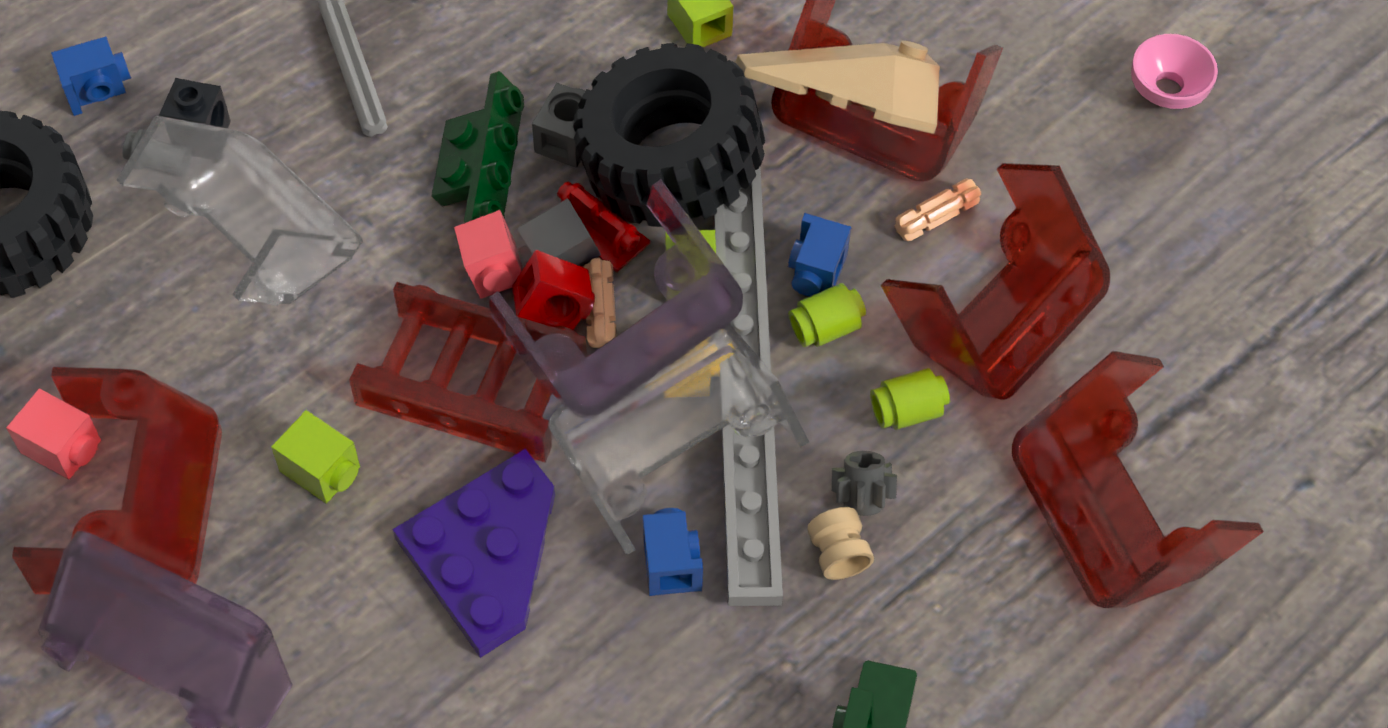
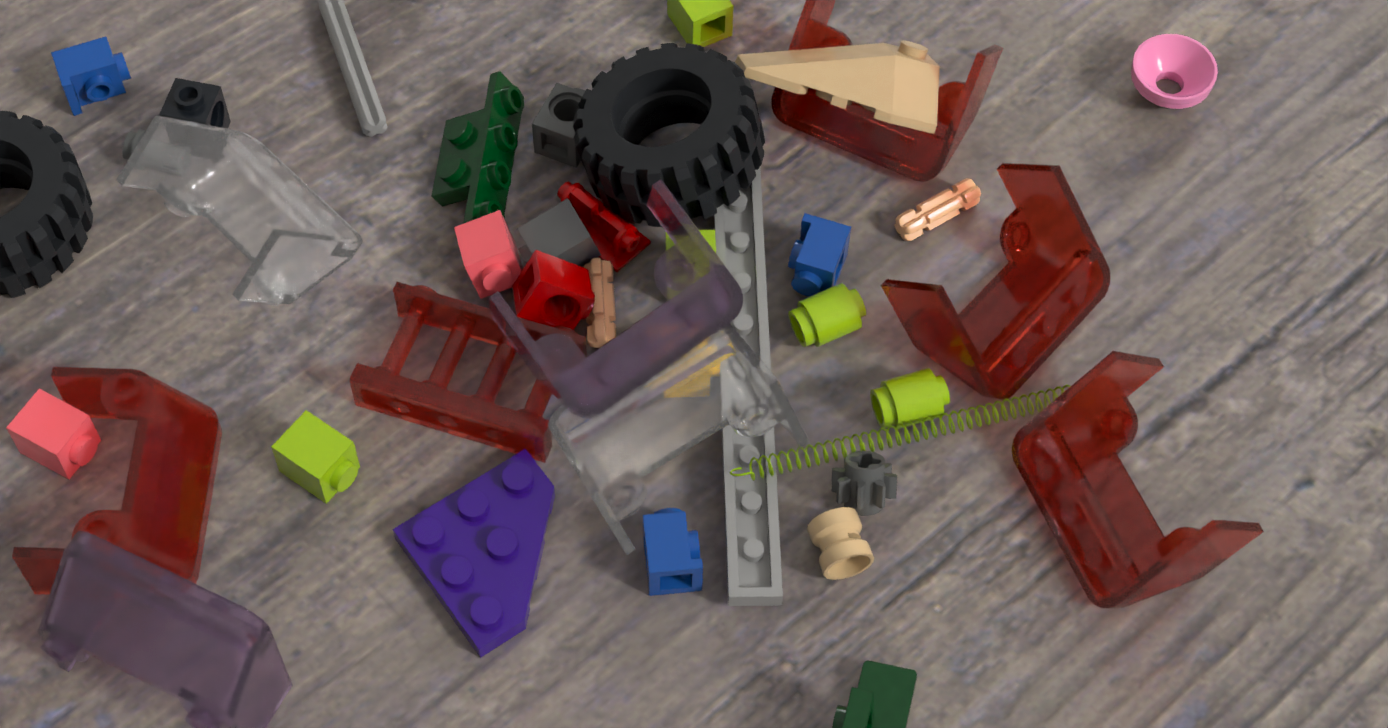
(906, 433): none -> lime piece

